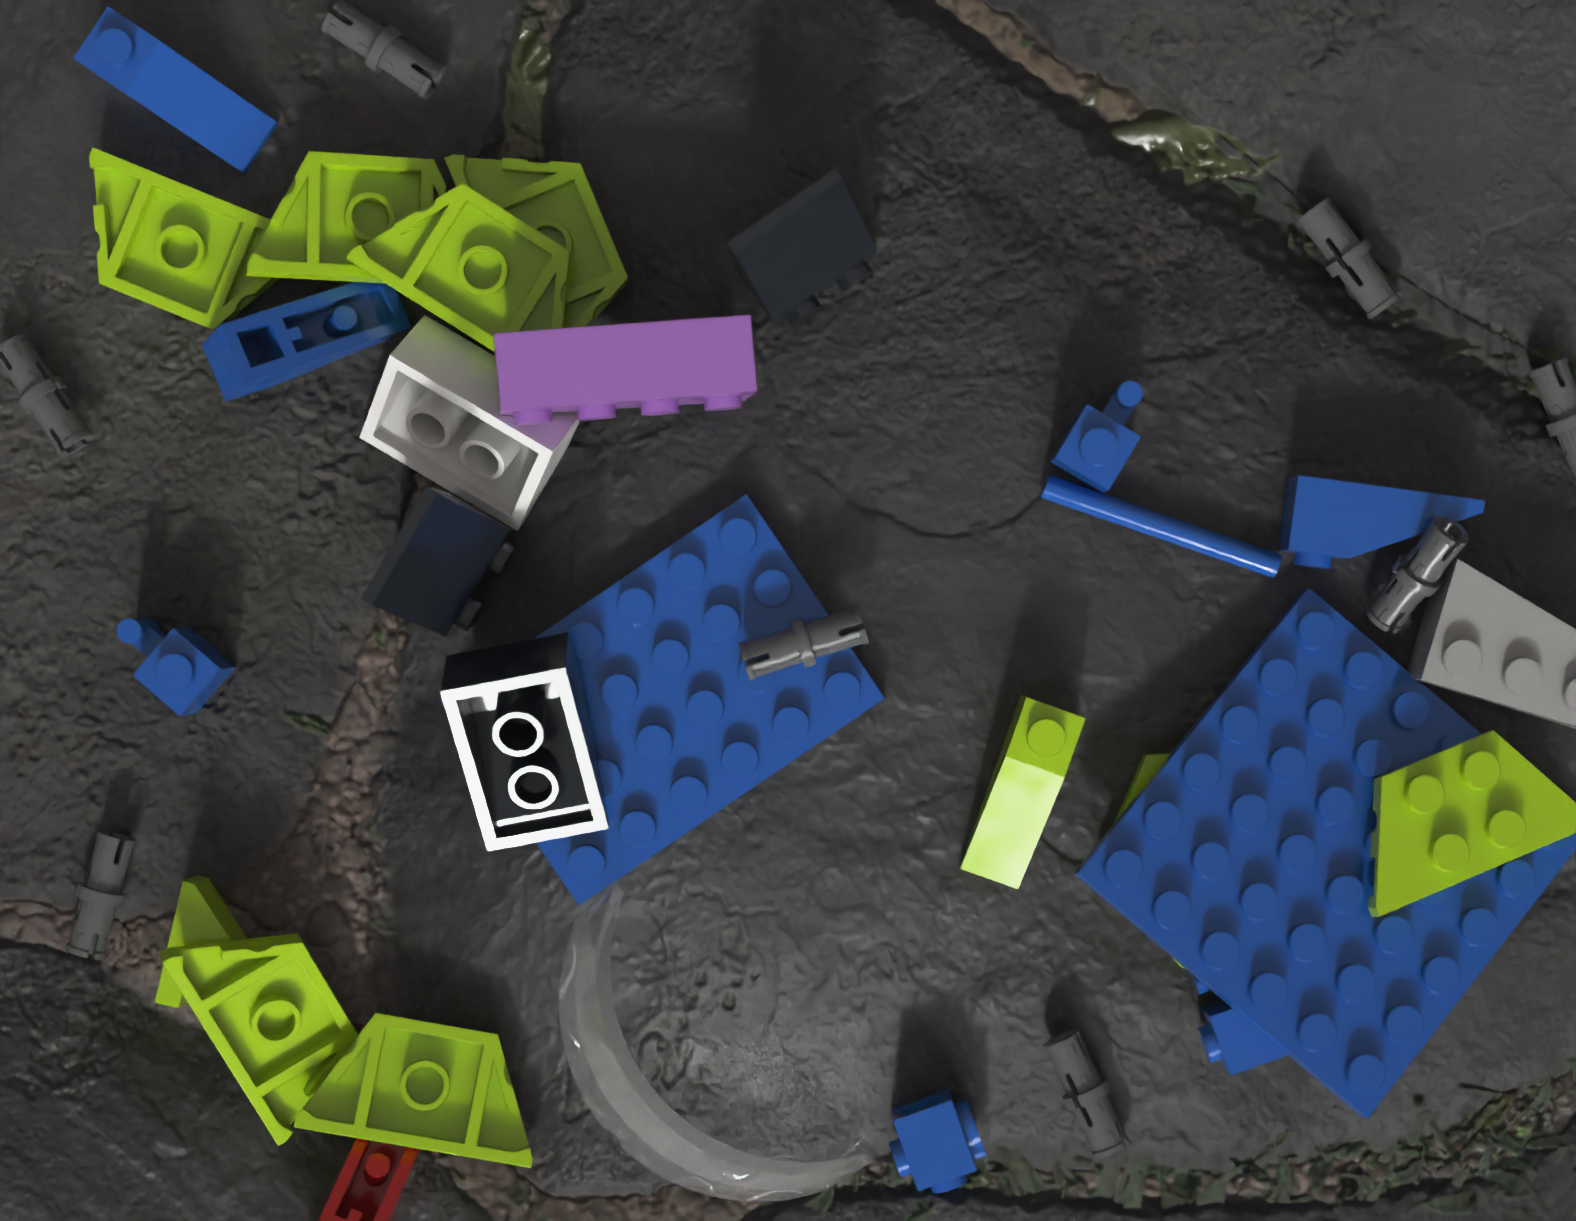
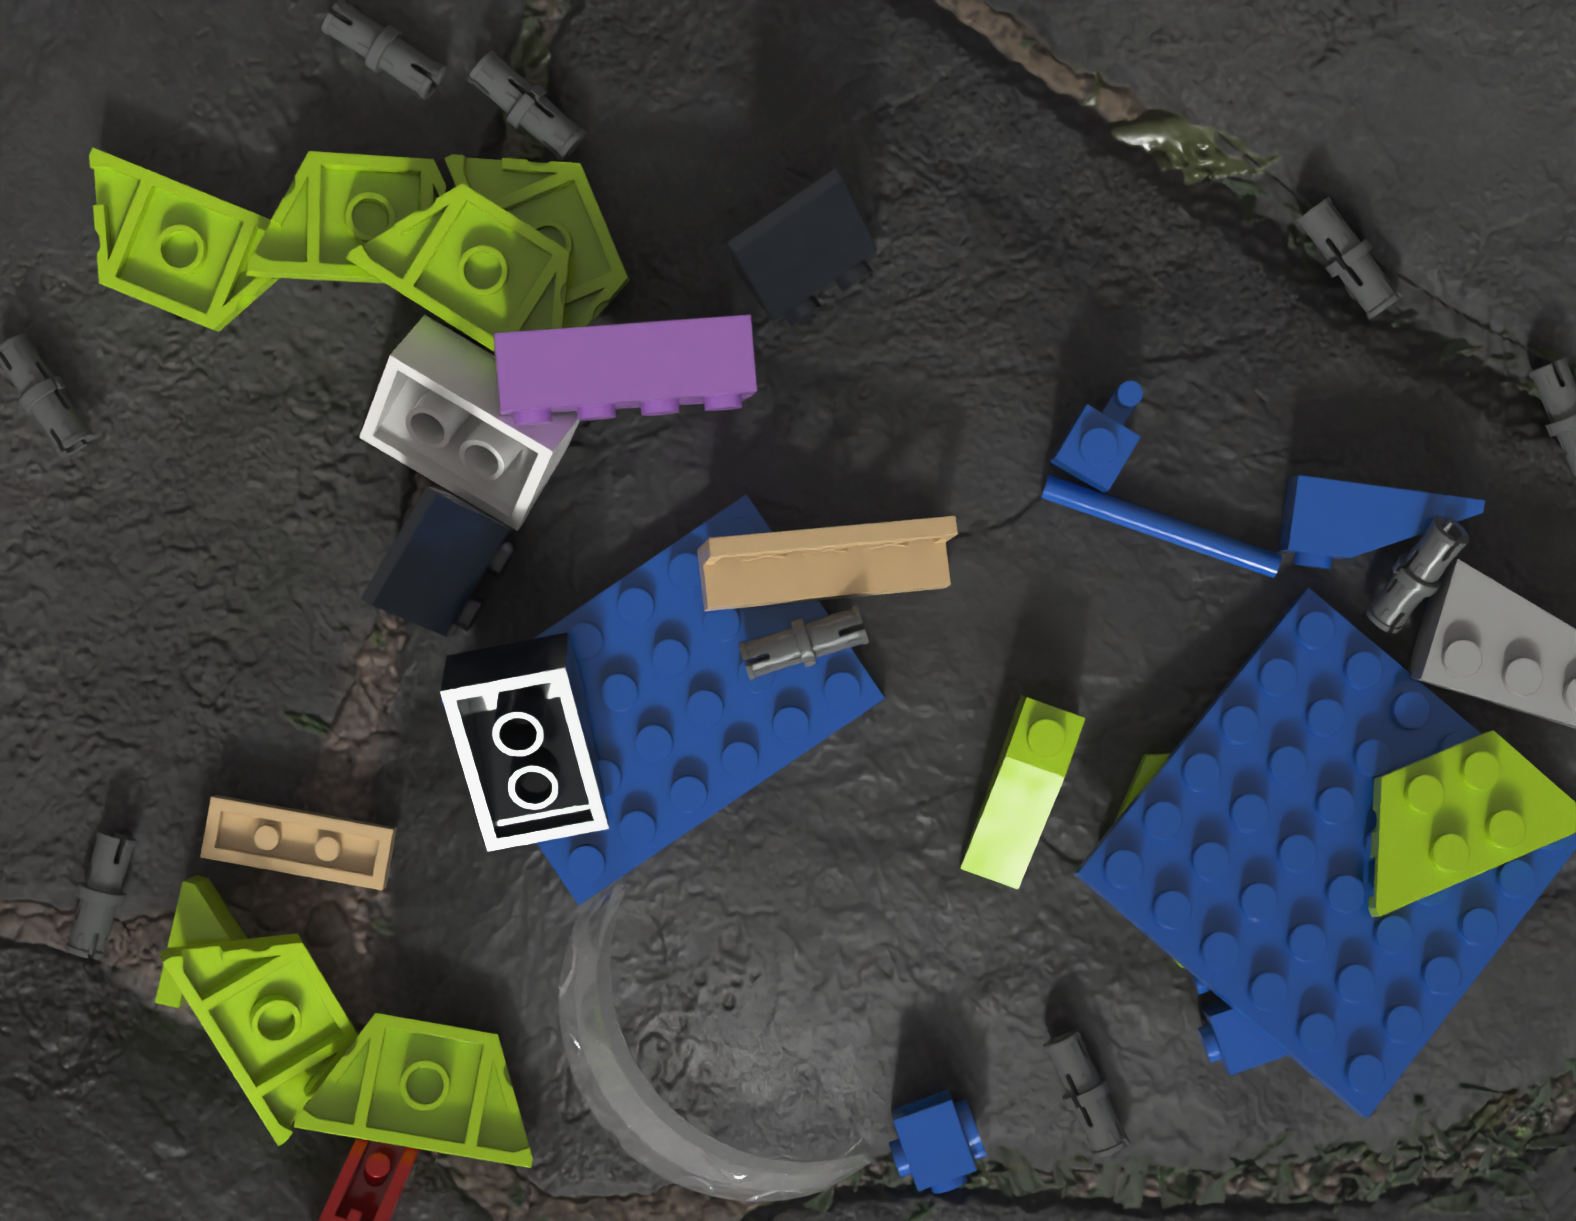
(175, 90): blue slope -> none
(178, 666): blue brick -> none
(298, 842): none -> tan plate
(302, 336): blue slope -> none
(526, 105): none -> dark grey pin
(825, 563): none -> tan fence

